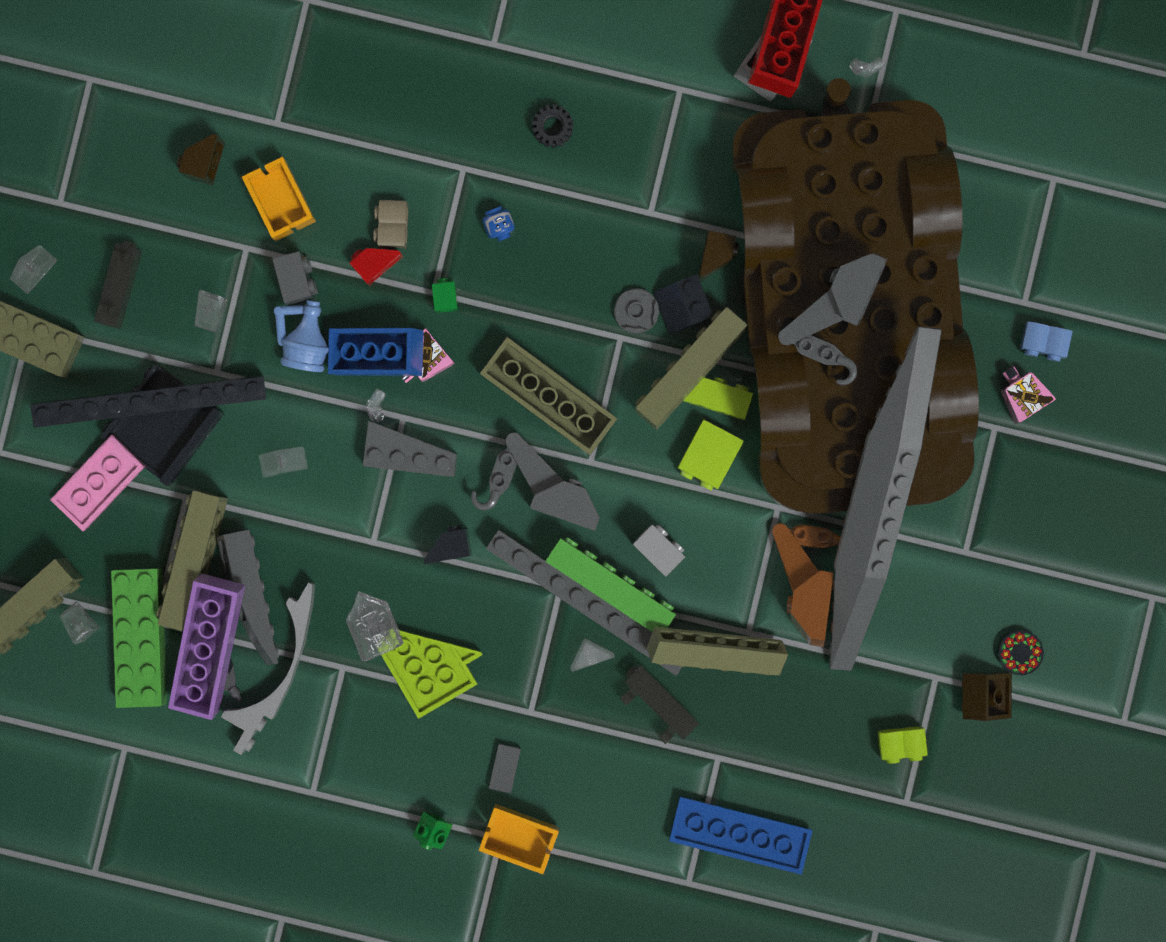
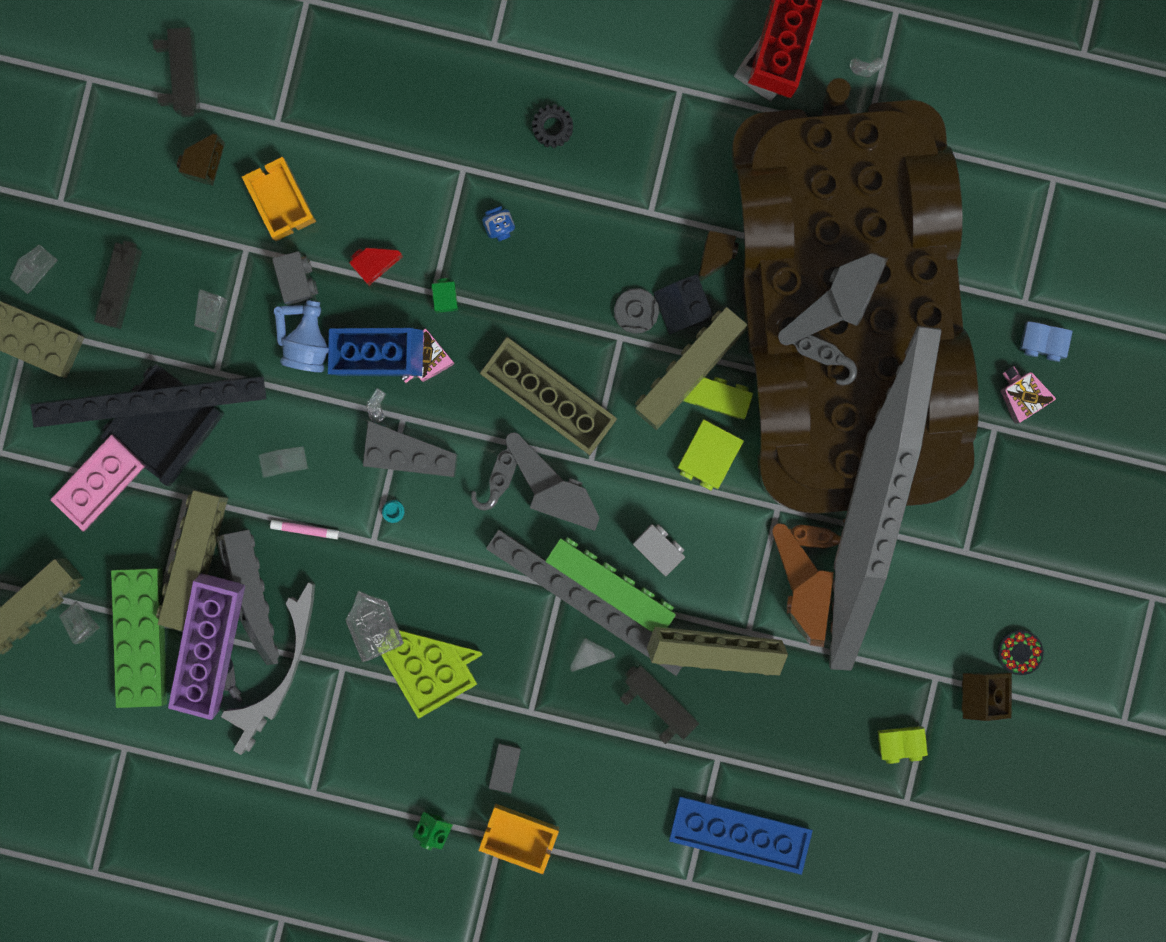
(183, 71): none -> clear smoke brick
(304, 529): none -> bright pink bar
(392, 224): dark tan brick -> none
(393, 511): none -> teal plate
(450, 545): black slope -> none

